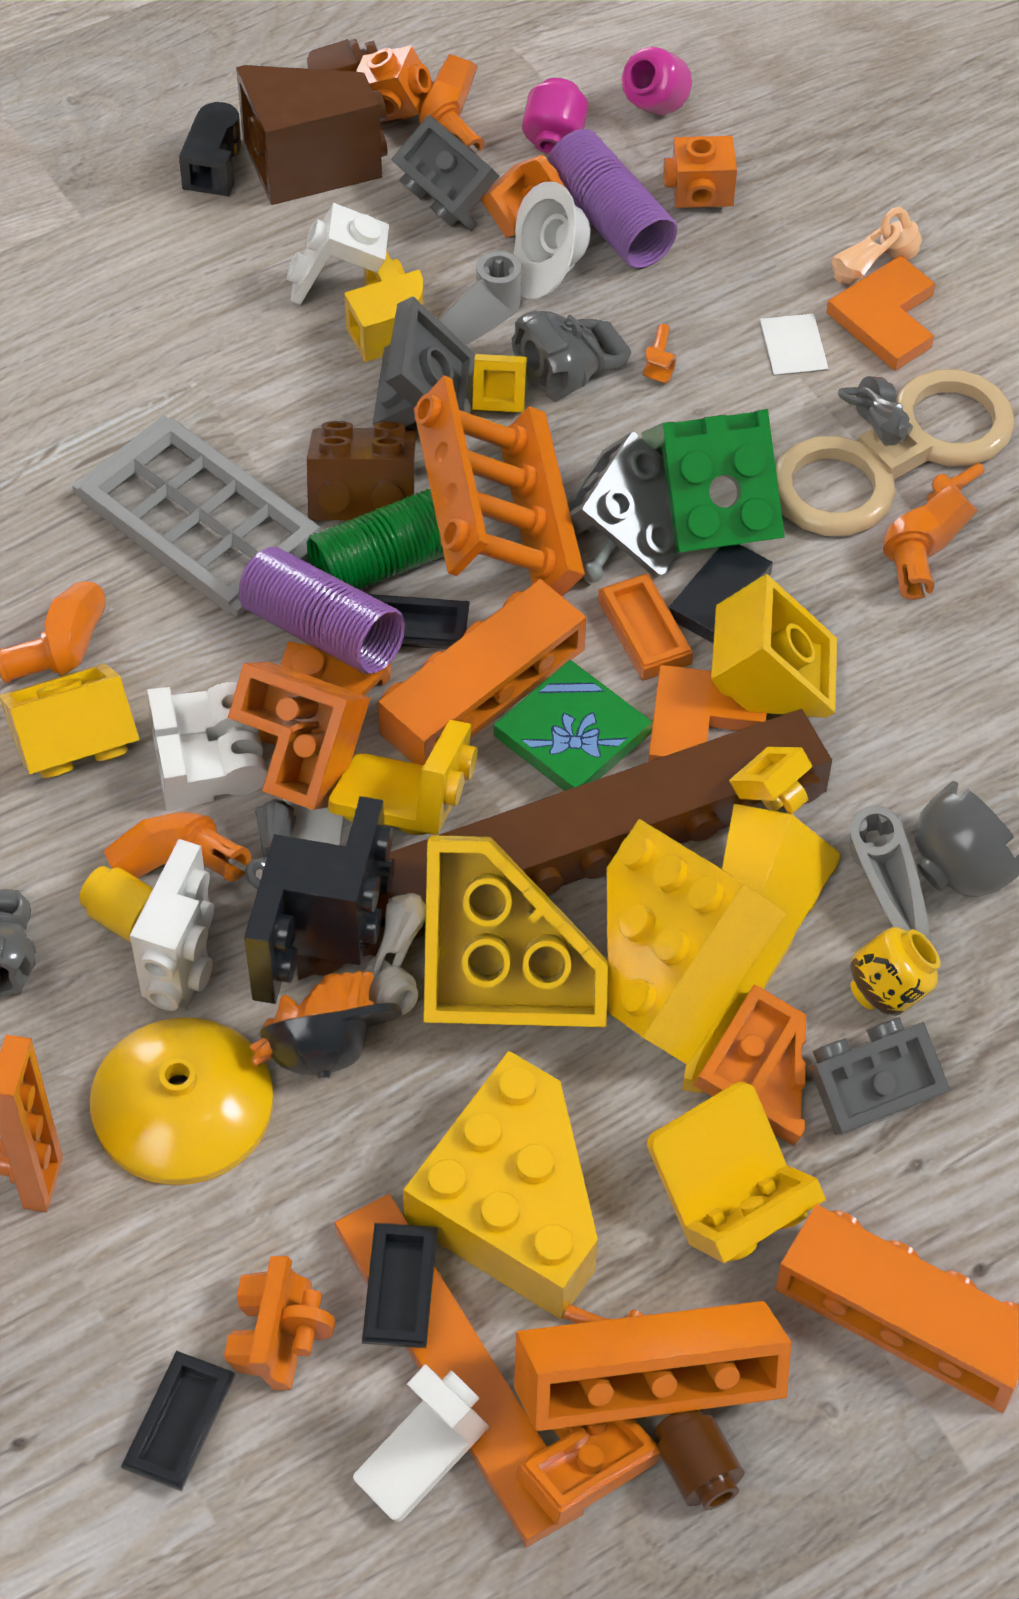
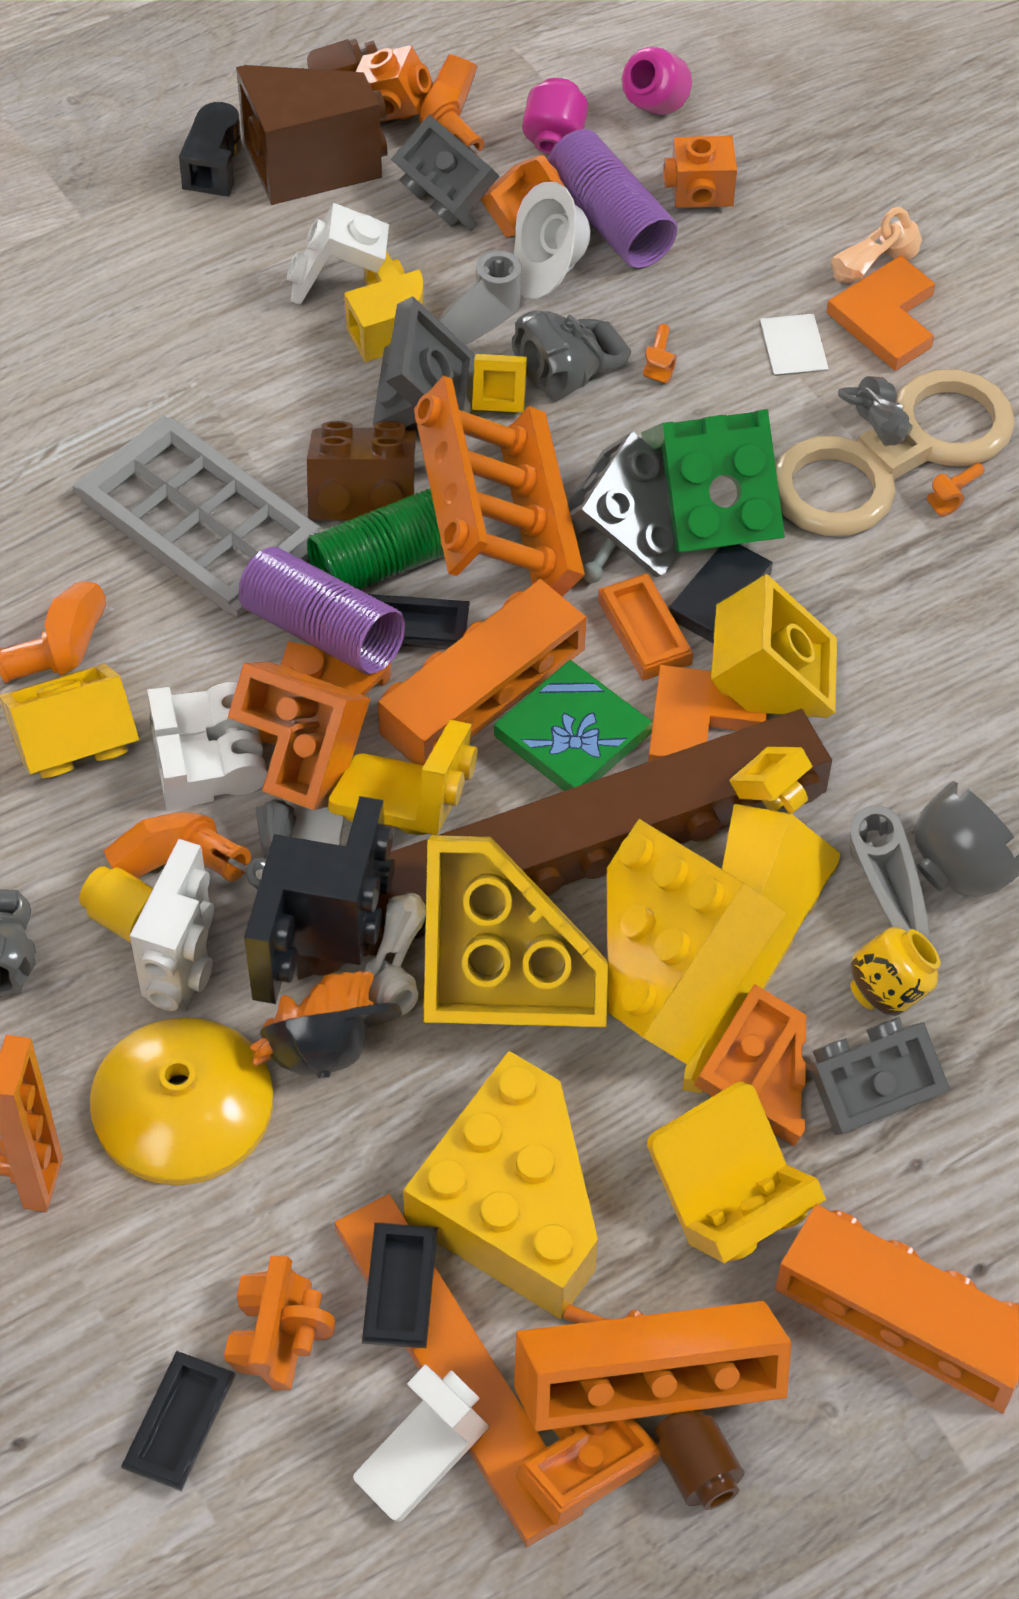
(923, 534): orange arm -> none

